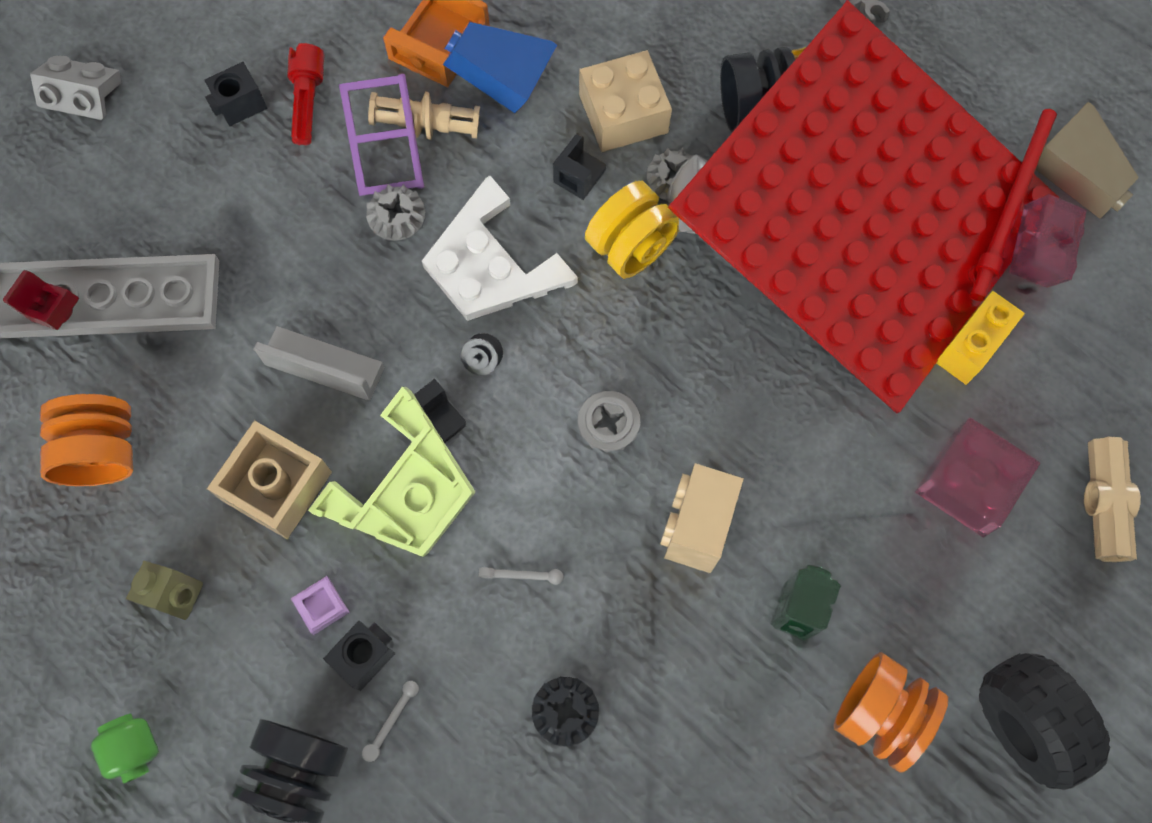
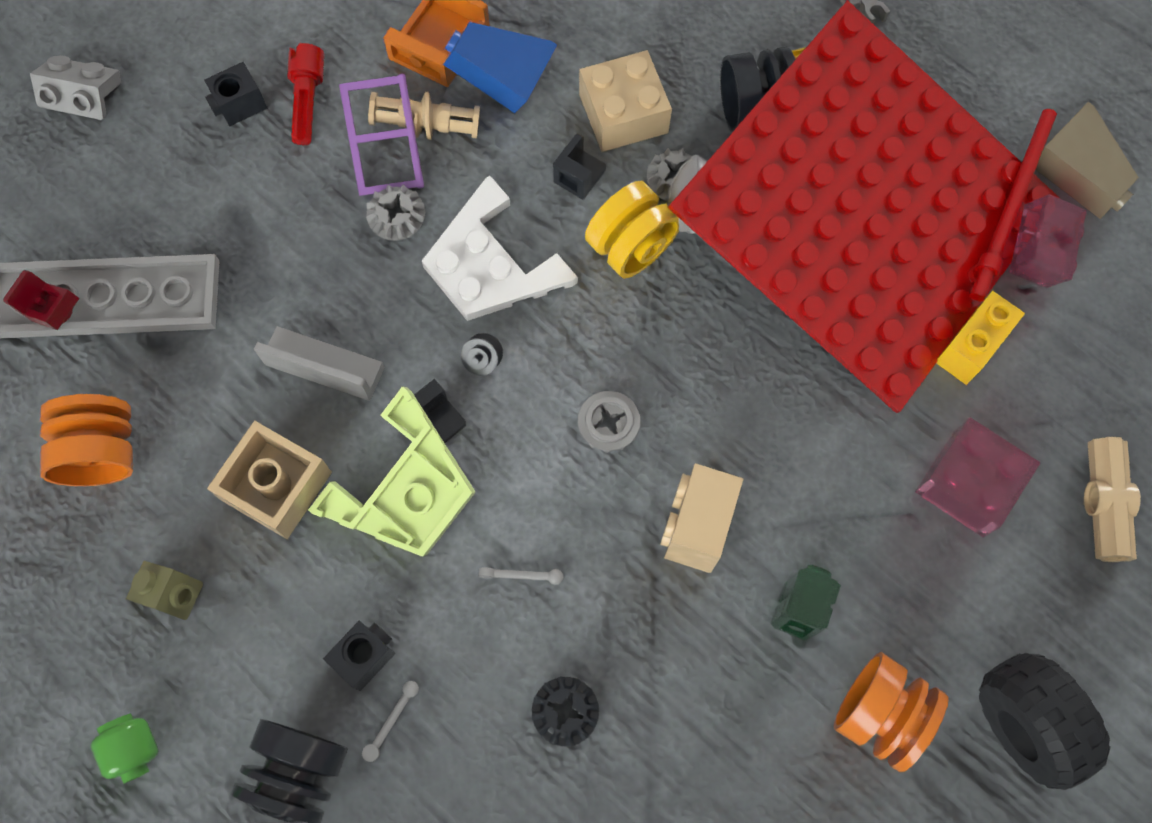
(320, 605): lavender tile -> none

